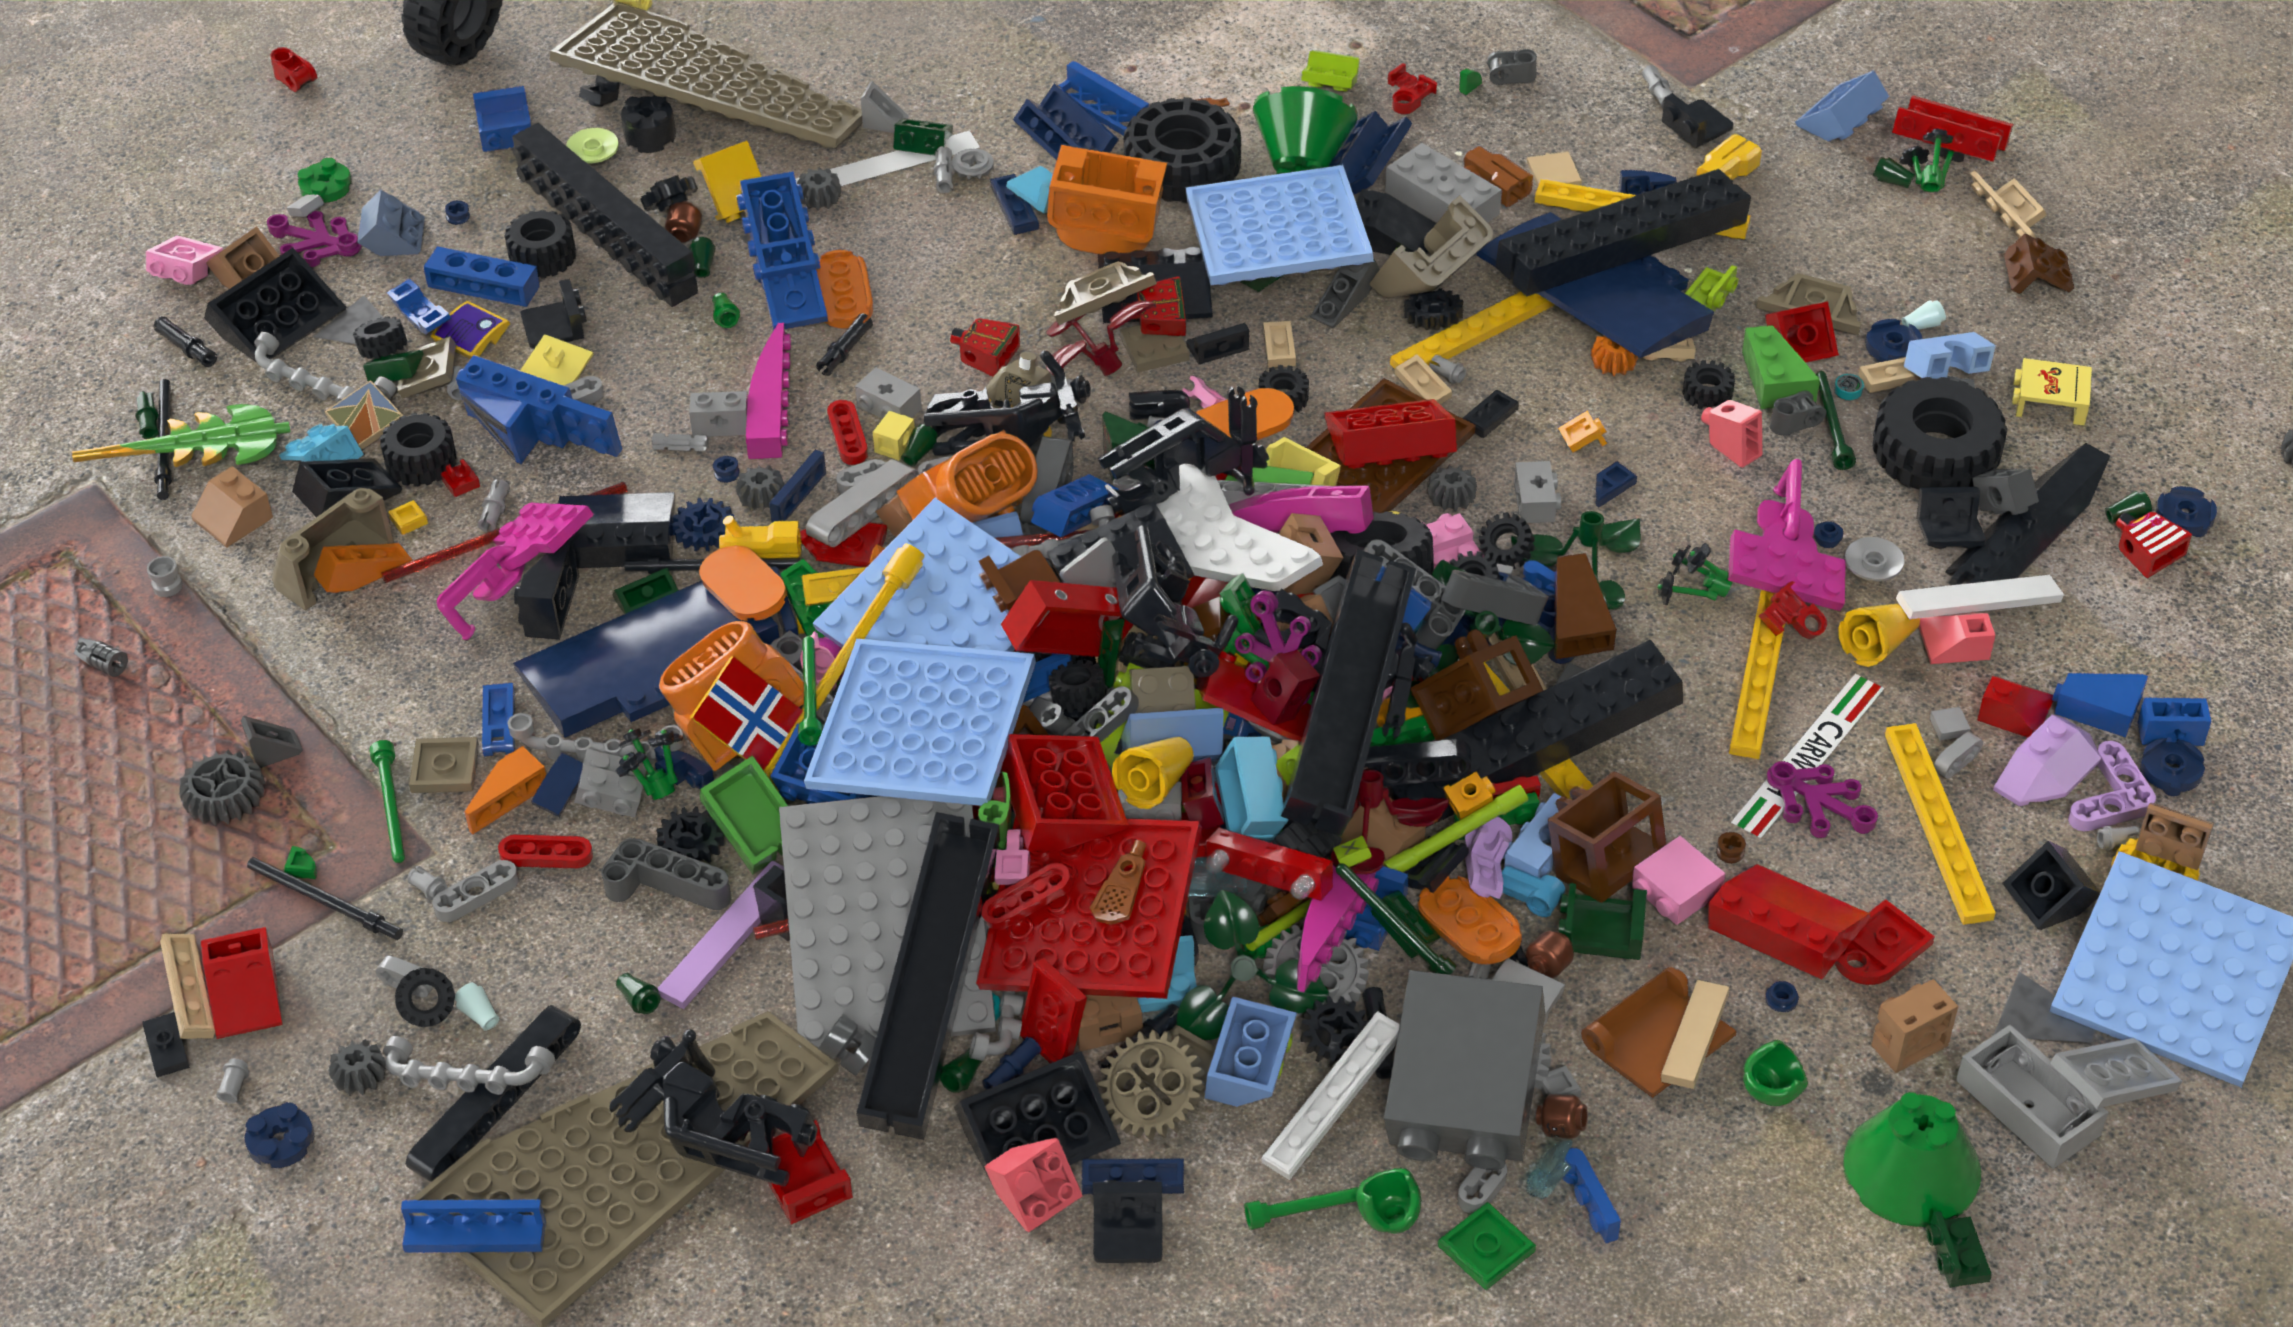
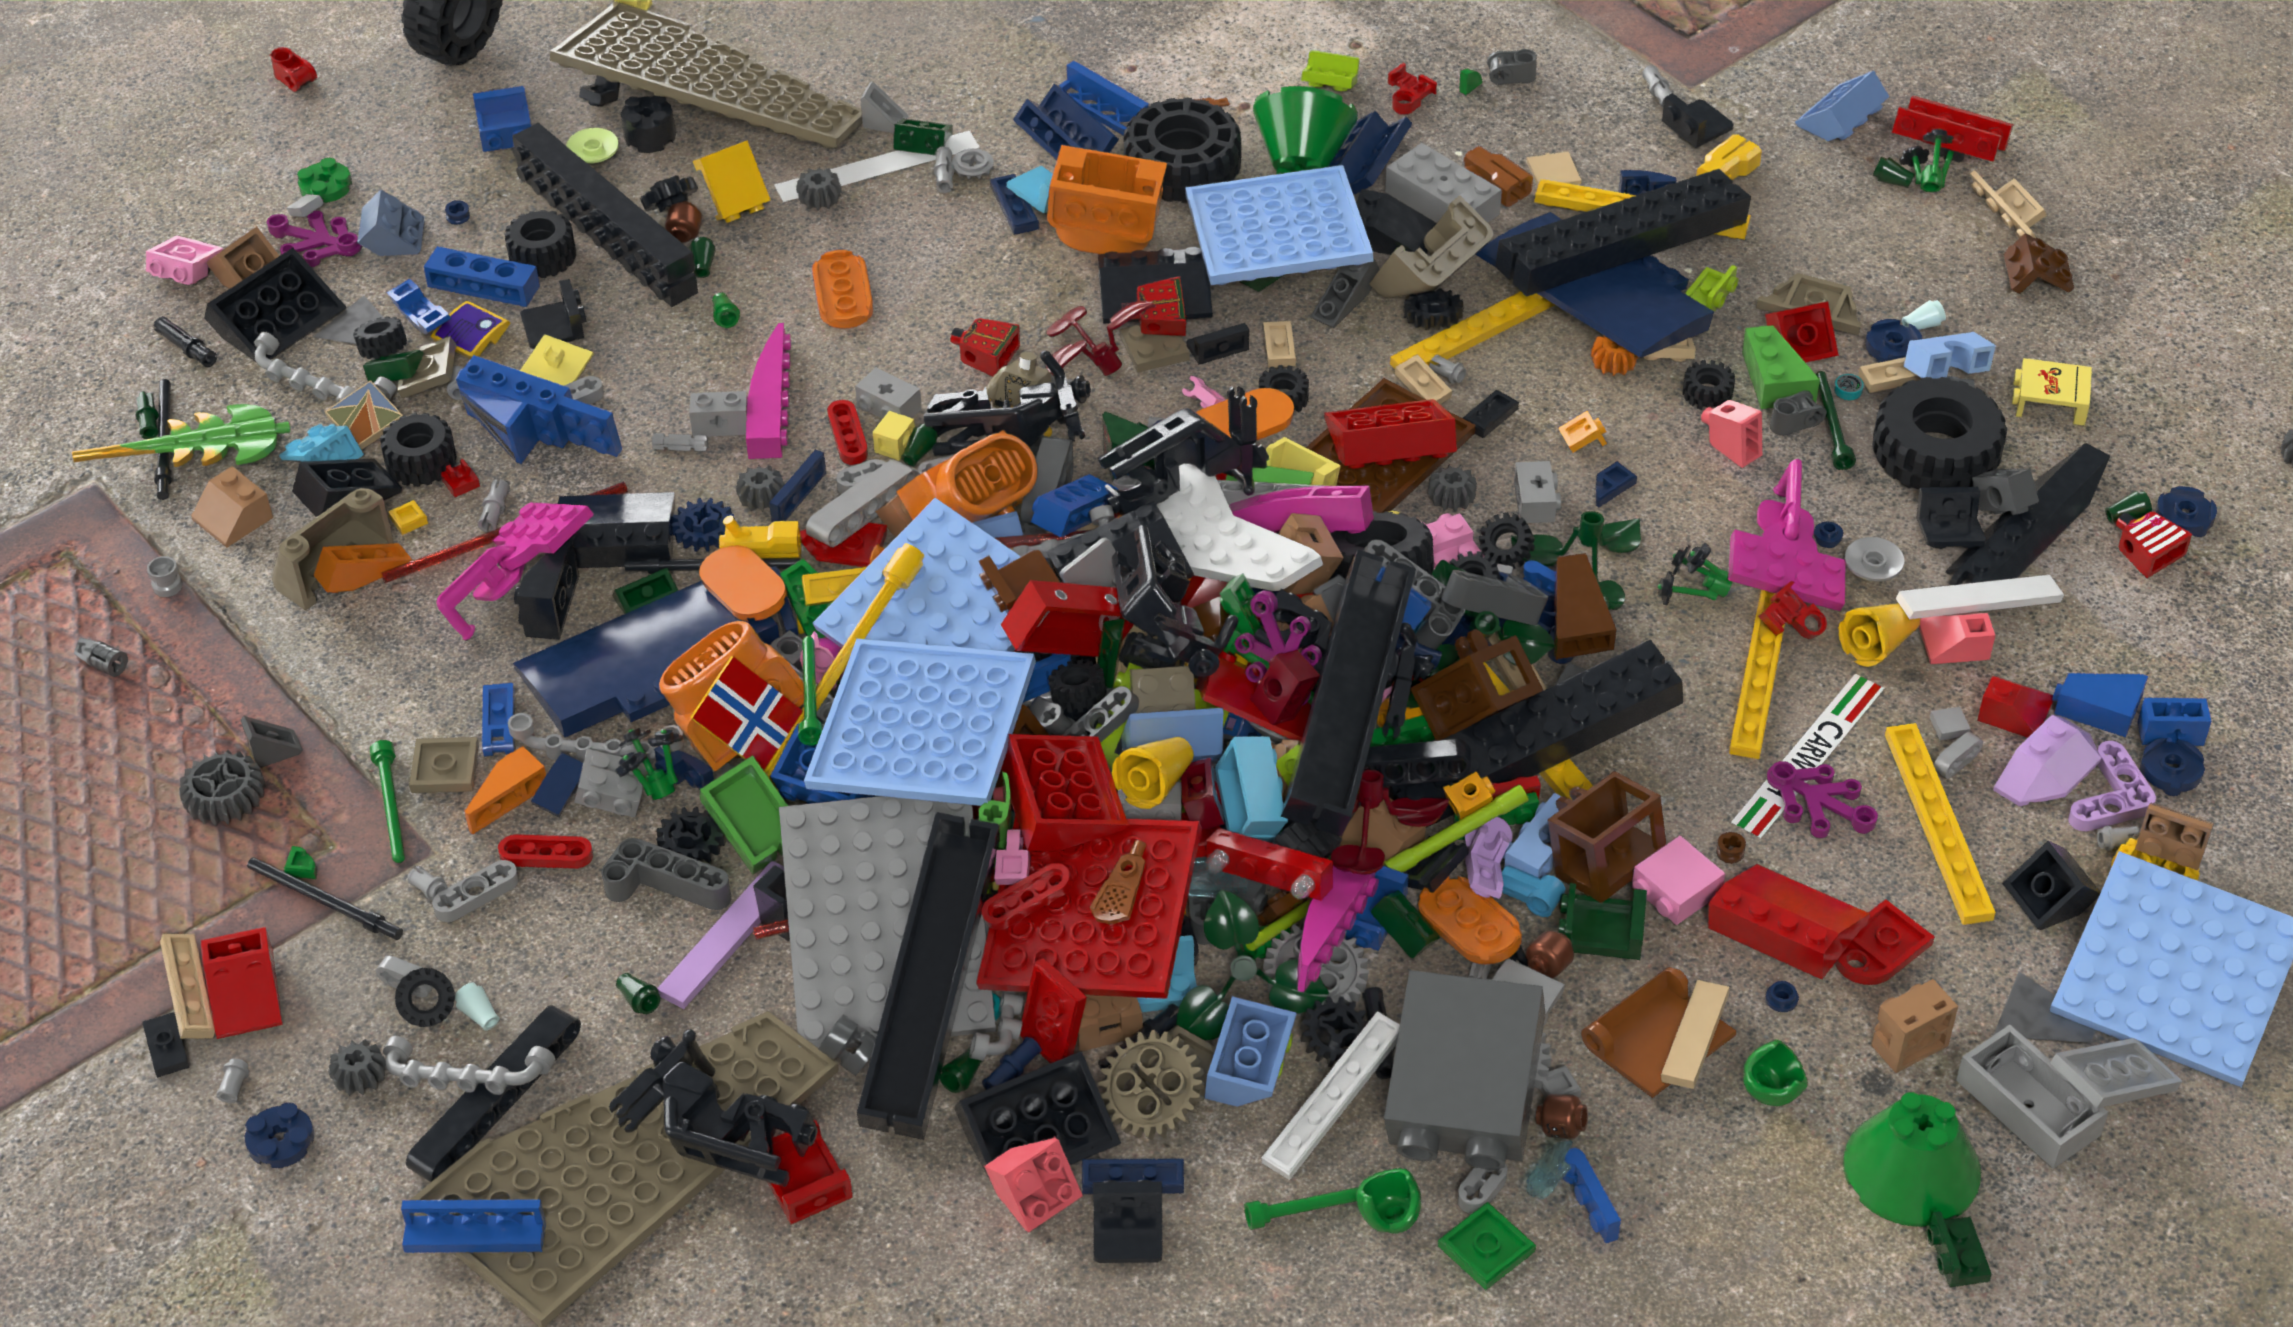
(732, 471): dark blue bush -> none
(782, 249): blue wedge -> none
(839, 351): black pin -> none
(1101, 288): dark tan wing -> none
(1156, 403): black arm -> none
(1353, 852): lime tile -> none
(1436, 963): dark green piece -> none

